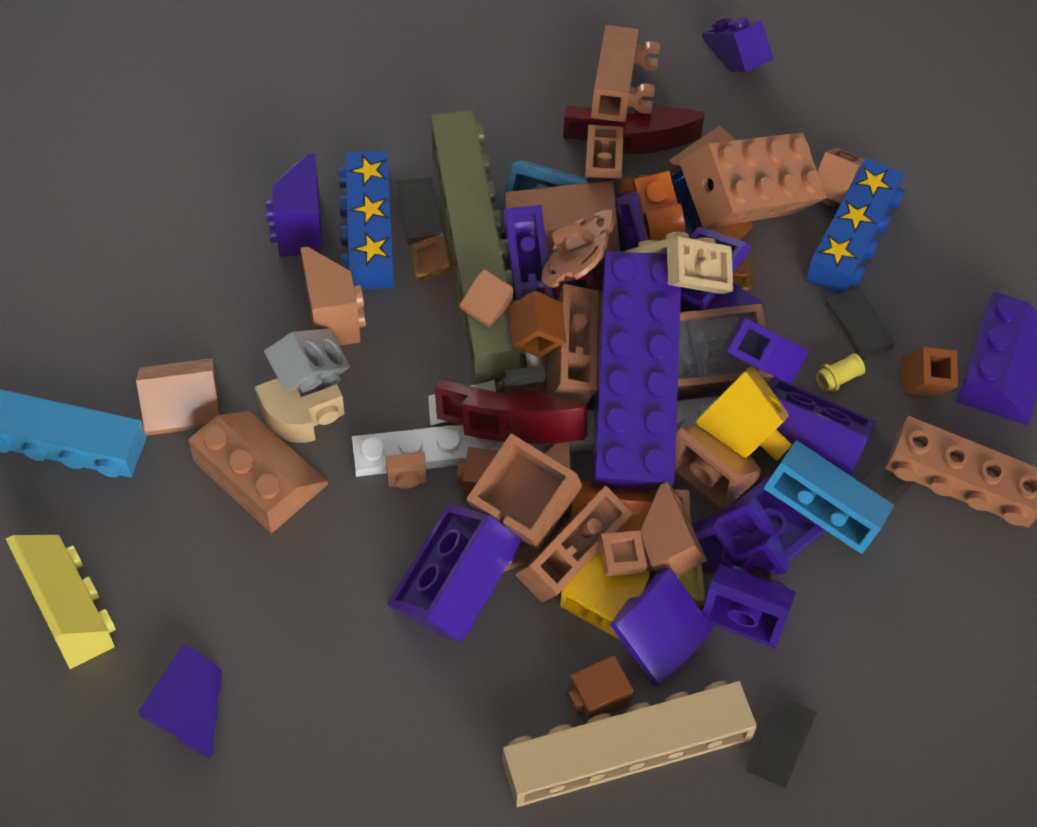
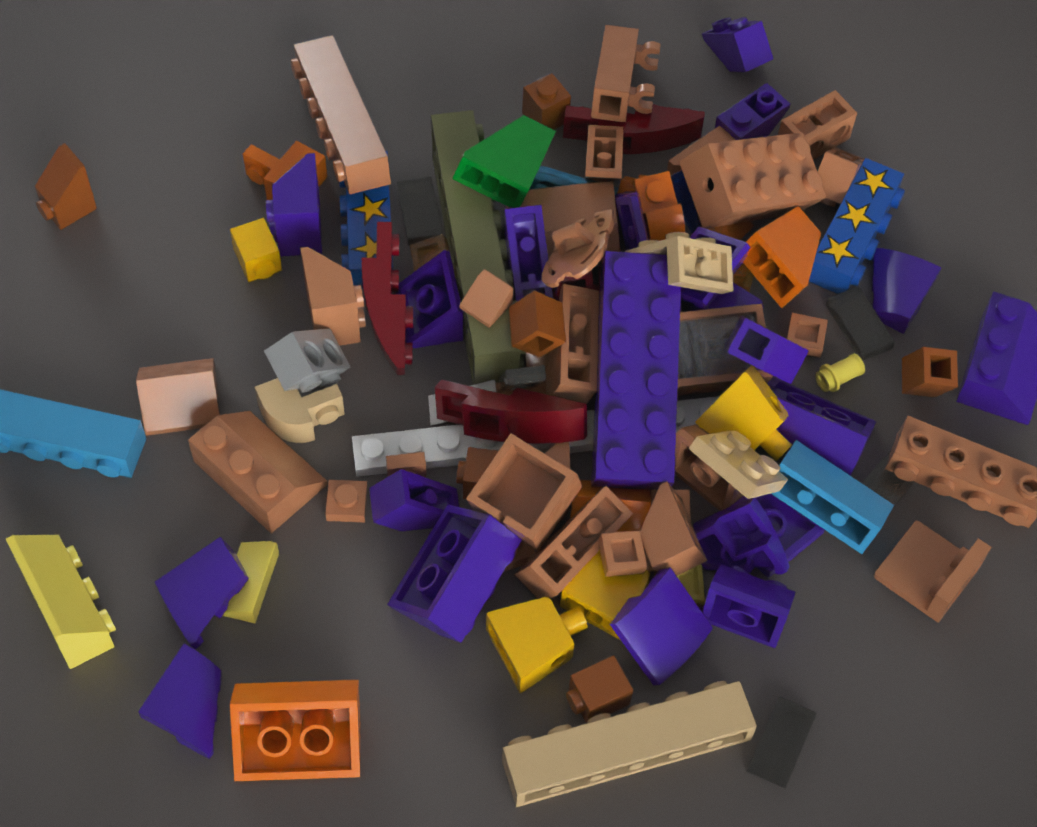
(64, 189): none -> dark orange slope
(202, 588): none -> dark purple slope
(256, 250): none -> yellow brick
(258, 562): none -> light yellow slope
(267, 169): none -> orange brick
(295, 730): none -> orange slope
(340, 115): none -> nougat brick
(346, 501): none -> nougat plate
(386, 310): none -> dark red slope
(410, 501): none -> dark purple slope
(435, 303): none -> dark purple slope
(506, 161): none -> green slope
(534, 638): none -> yellow torso
(546, 101): none -> dark orange brick
(739, 464): none -> tan plate
(755, 114): none -> dark purple slope
(784, 255): none -> orange slope
(808, 333): none -> nougat plate
(823, 123): none -> nougat brick
(900, 286): none -> dark purple slope
(930, 569): none -> nougat bracket

